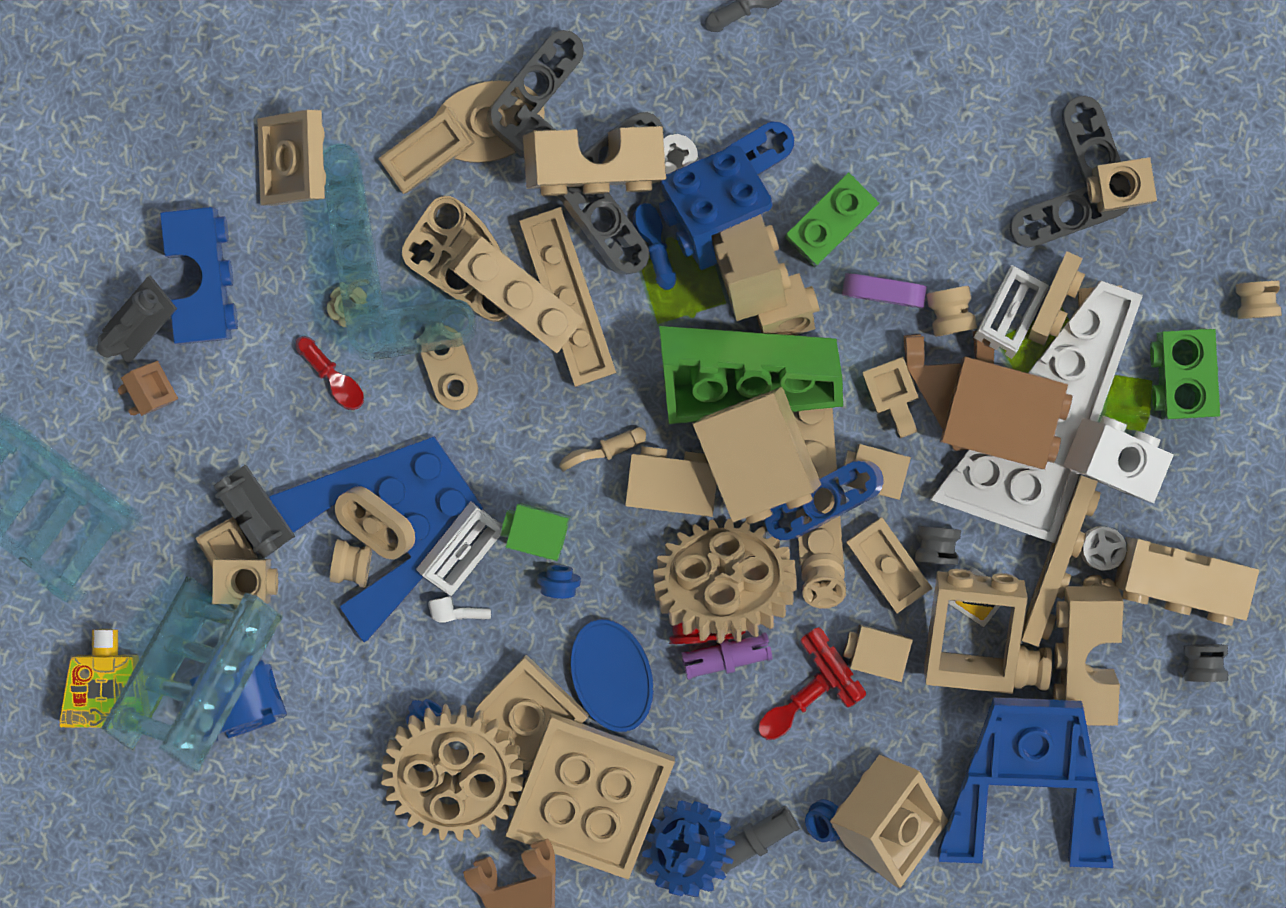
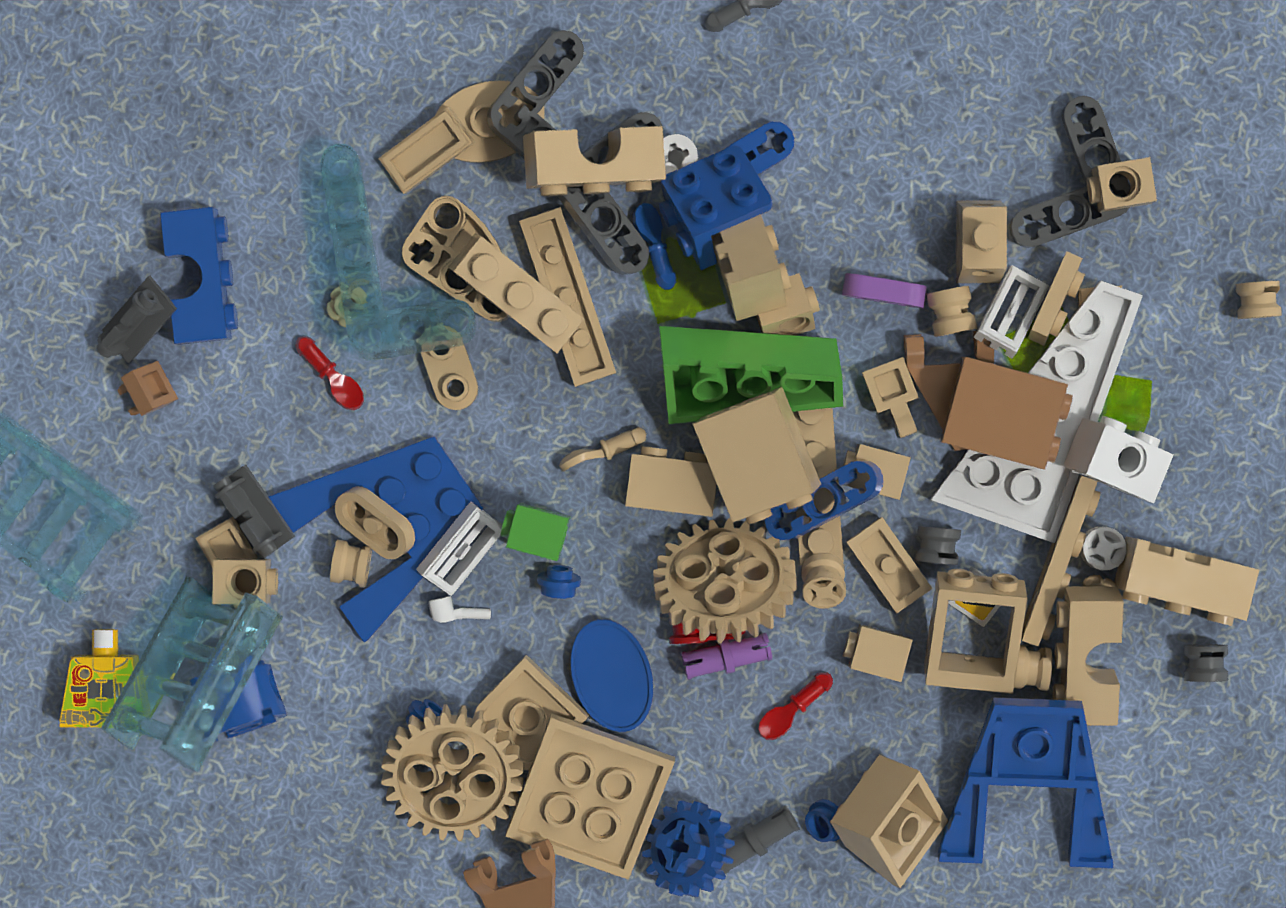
(291, 158): tan plate -> none
(831, 220): bright green brick -> none
(833, 667): red axle -> none
(981, 241): none -> tan torso
(1199, 374): bright green brick -> none

